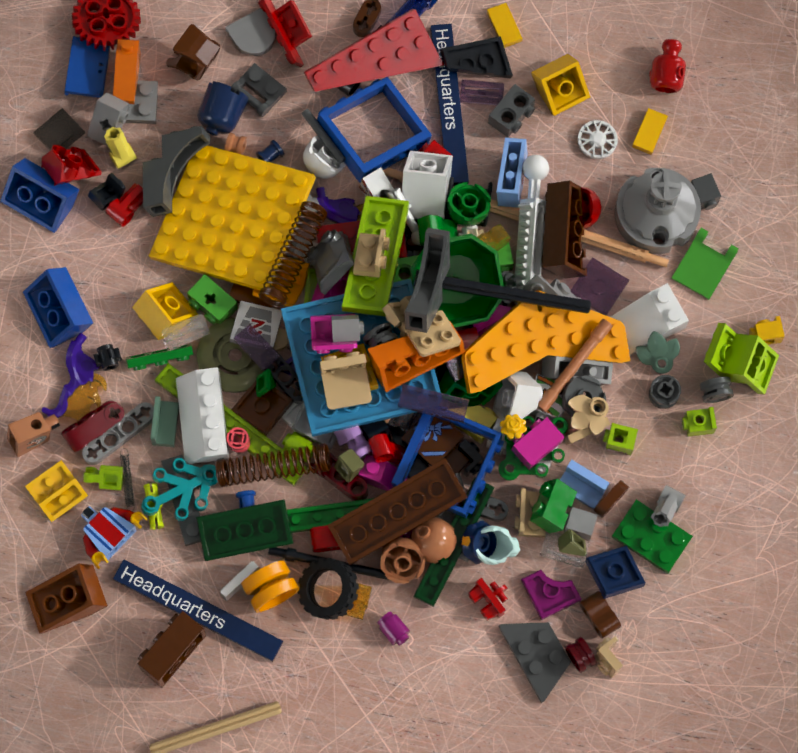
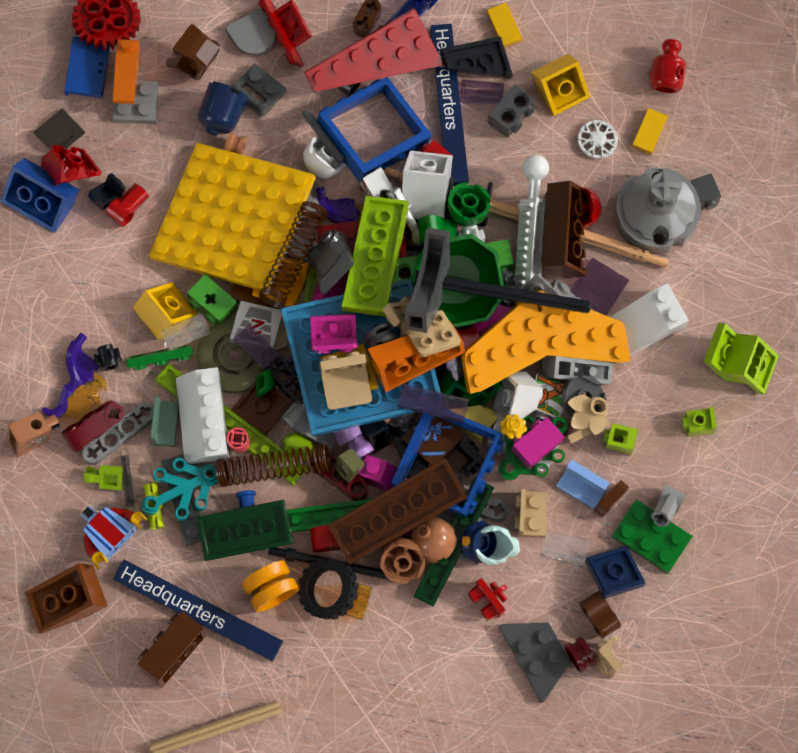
(56, 491): yellow slope -> none
(57, 306): blue slope -> none
(108, 113): light grey brick -> none
(120, 149): light yellow piece -> none
(162, 173): dark grey arch -> none
(235, 584): white tile -> none
(271, 152): dark blue bush -> none
(346, 328): light grey brick -> none
(370, 254): tan bracket -> none
(384, 450): red piece -> none
(393, 629): magenta brick -> none
(495, 237): clear yellow leg -> none
(511, 173): light blue brick -> none
(549, 595): magenta tile -> none
(552, 505): green brick -> none
(572, 543): olive slope -> none
(581, 522): light grey brick -> none
(596, 337): nougat piece -> none
(658, 349): sand green plate -> none
(664, 391): dark grey wheel -> none
(703, 266): bright green flag -> none
(716, 389): dark grey wheel -> none
(768, 331): yellow brick -> none

